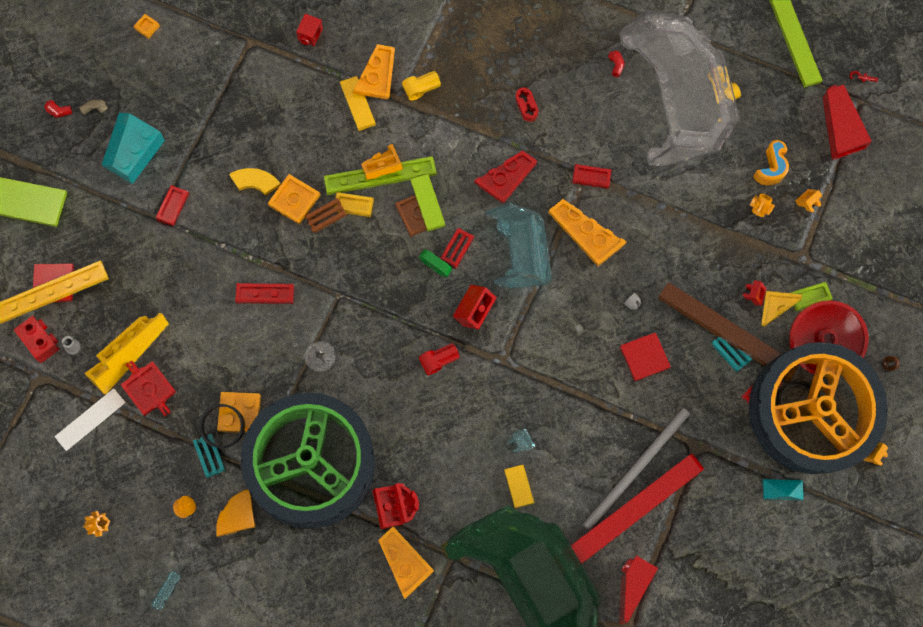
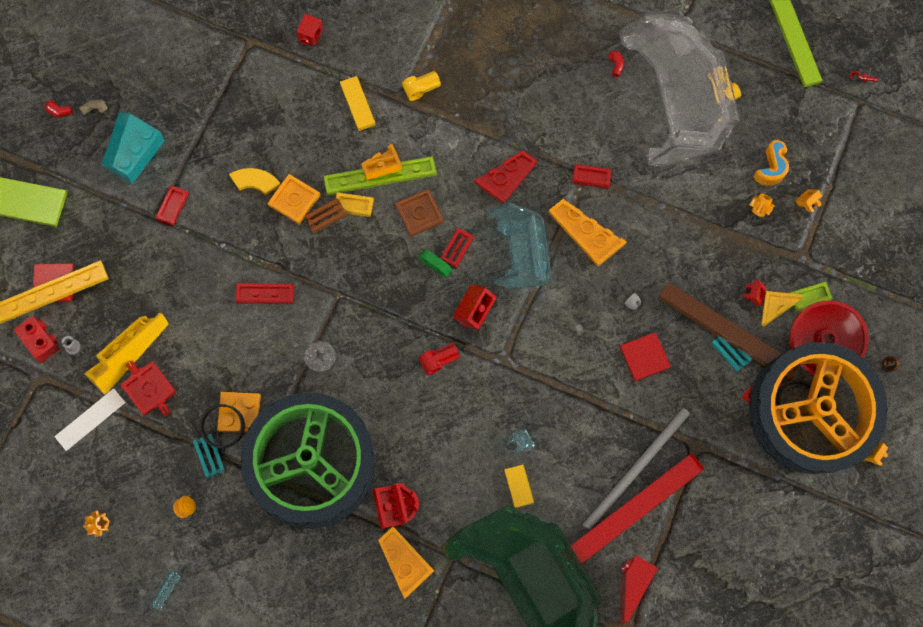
(146, 26): light orange tile -> none
(236, 515): light orange brick -> none
(377, 74): light orange wing -> none
(427, 202): lime tile -> none
(530, 102): red beam -> none
(782, 489): teal slope -> none
(843, 123): red slope -> none

